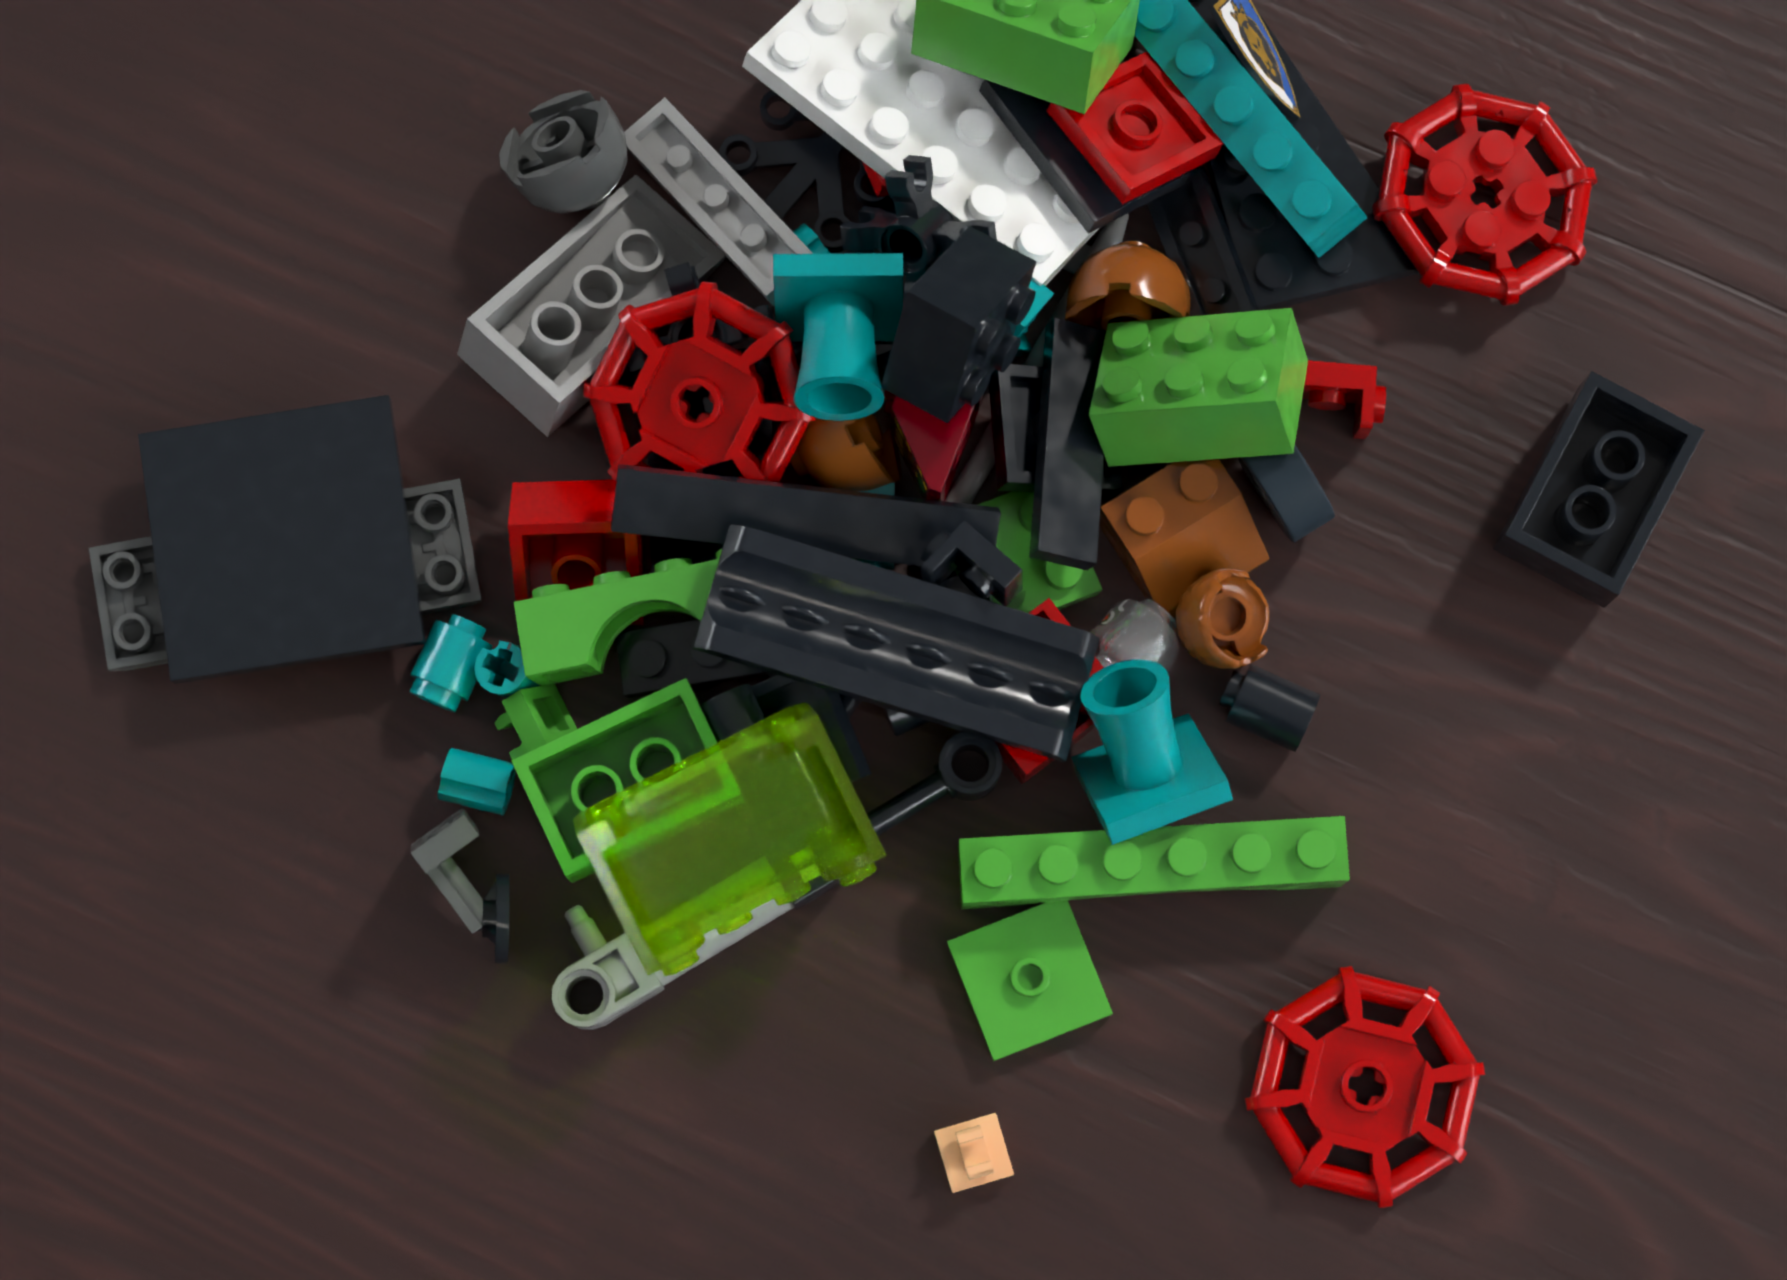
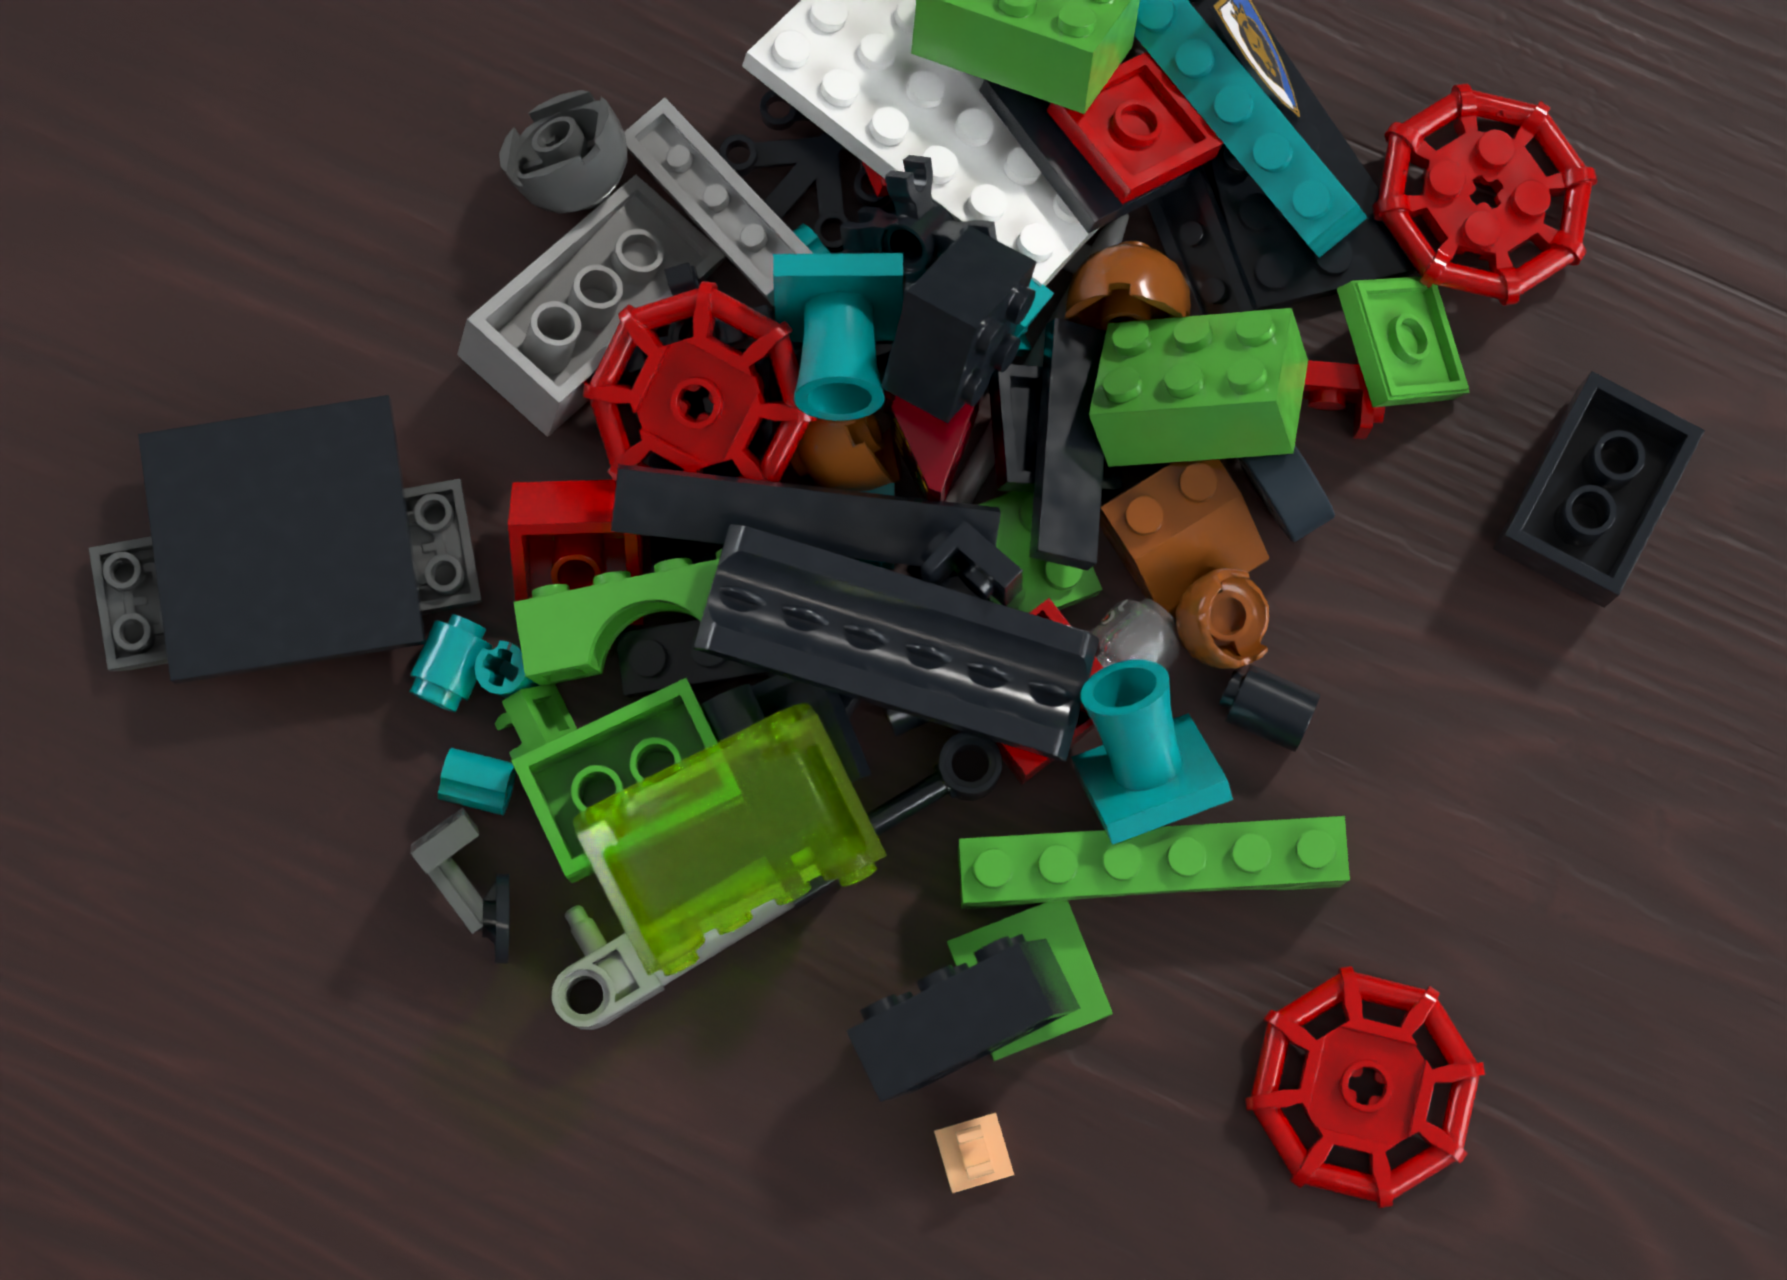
(961, 1015): none -> black brick
(1402, 341): none -> bright green tile

